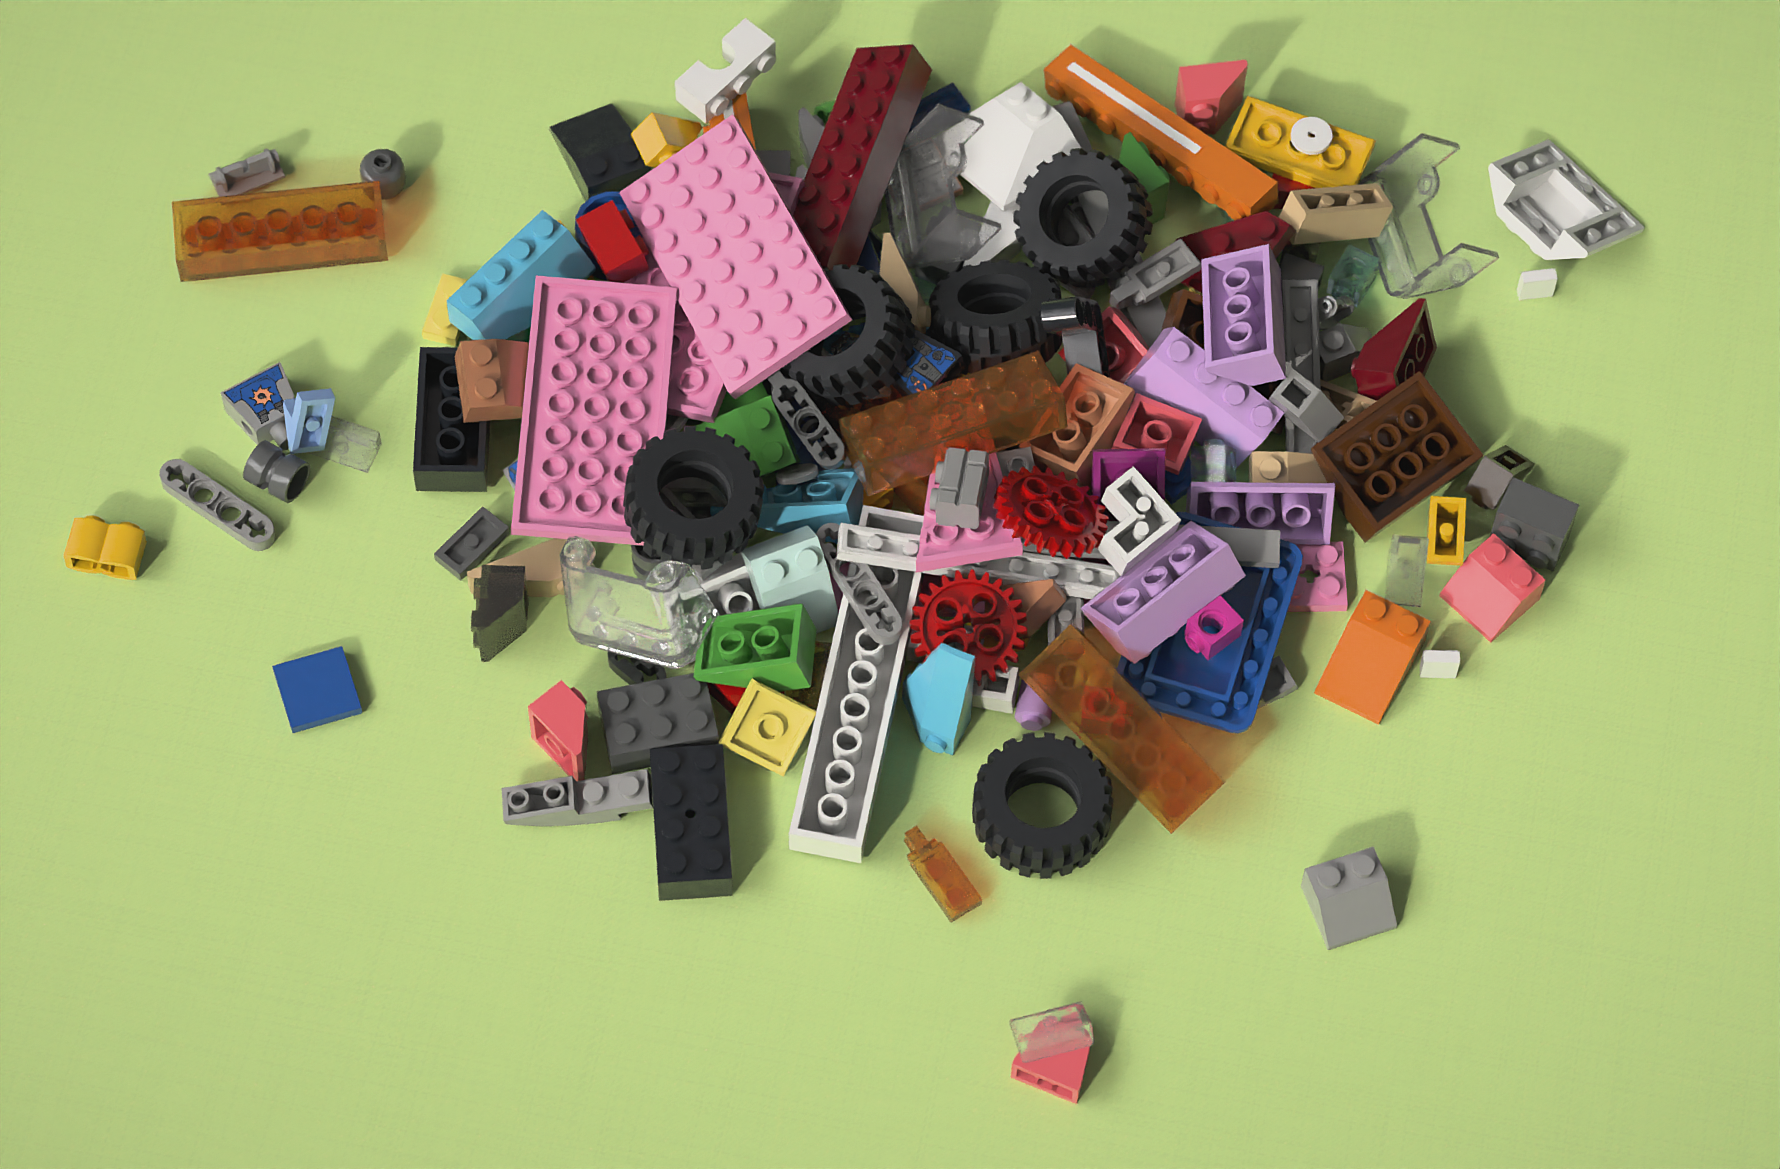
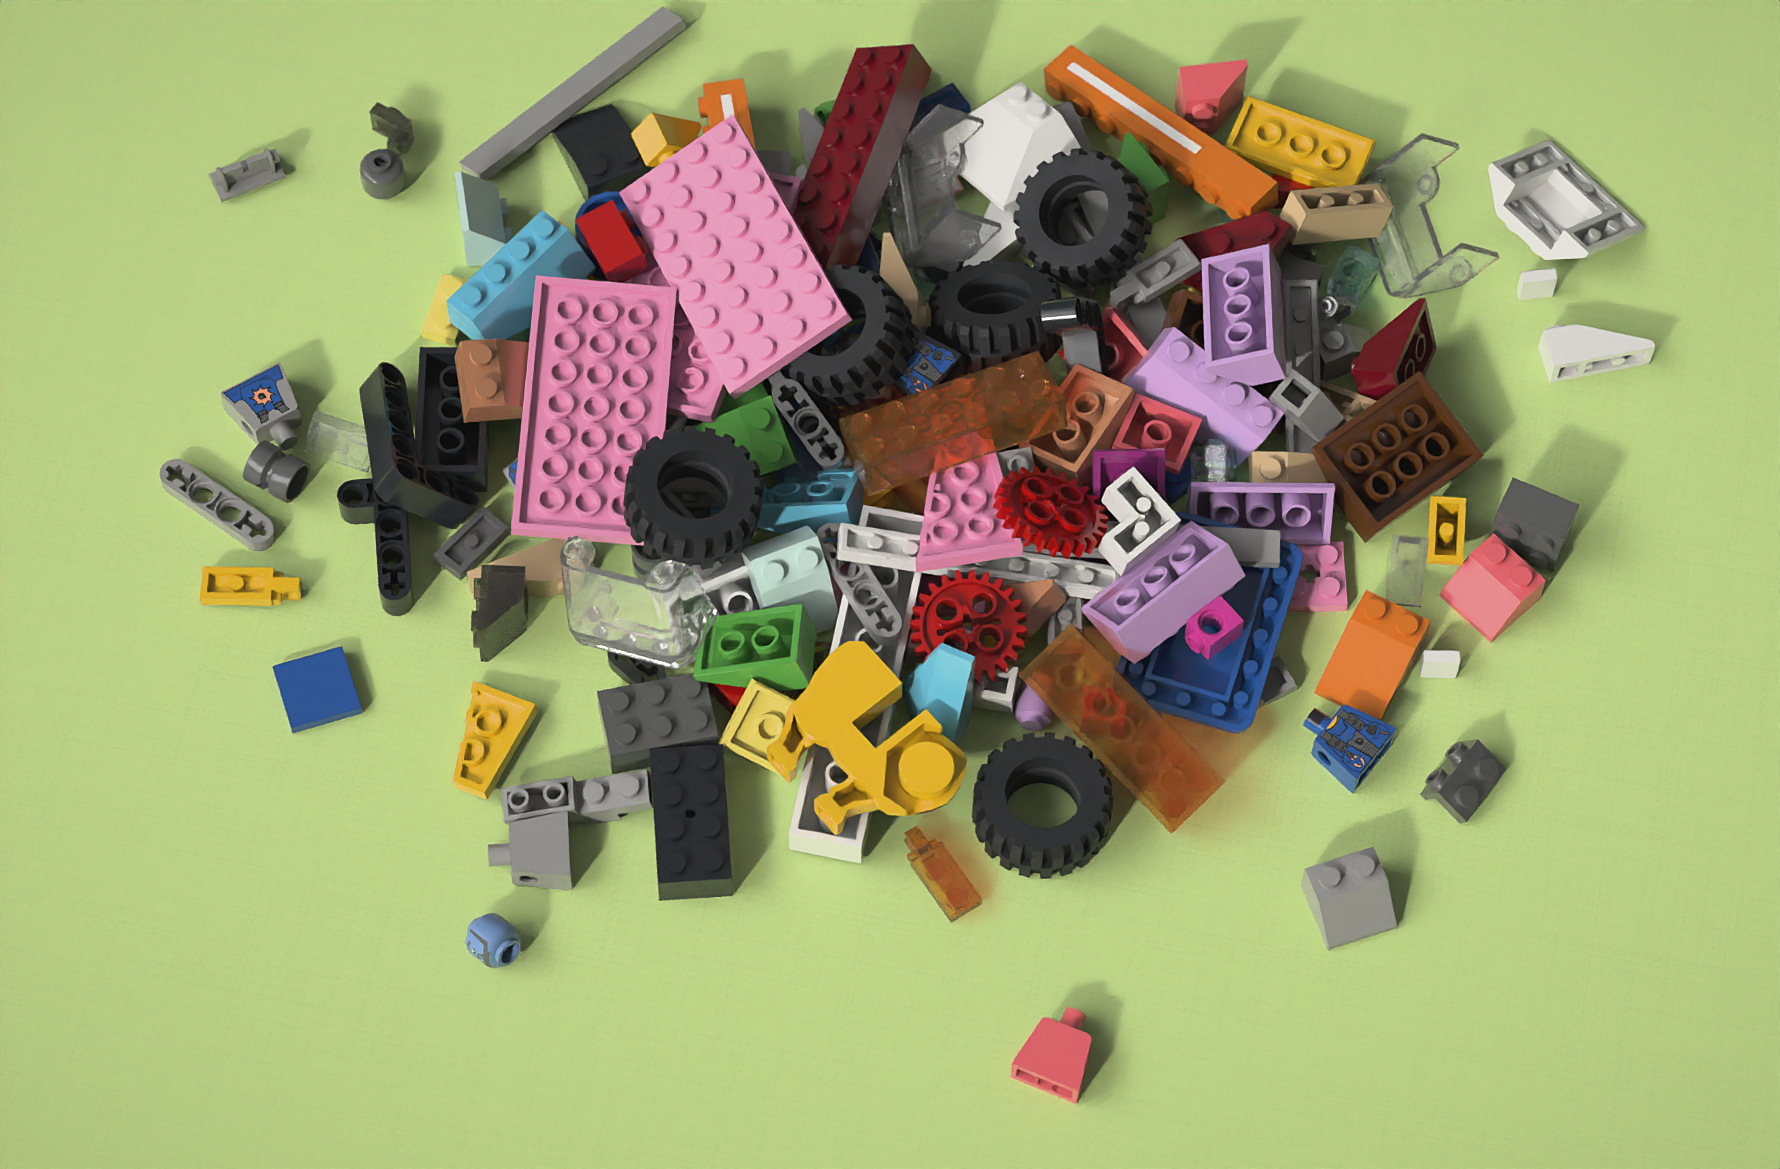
(105, 547): yellow brick -> none
(247, 586): none -> yellow hinge
(279, 231): clear orange brick -> none
(308, 420): light blue slope -> none
(388, 545): none -> black beam
(394, 126): none -> clear smoke bracket
(394, 457): none -> black beam
(481, 218): none -> light aqua slope
(491, 737): none -> yellow wing
(493, 940): none -> medium blue head
(537, 852): none -> light grey torso
(561, 728): coral slope -> none
(572, 94): none -> light grey tile
(708, 90): white arch -> none
(797, 473): white wheel -> none
(901, 777): none -> yellow animal
(961, 488): light grey brick -> none
(1052, 1032): clear slope -> none
(1309, 145): white wheel -> none
(1349, 743): none -> torso
(1463, 779): none -> flat silver bracket
(1494, 476): slope -> none
(1586, 351): none -> white slope

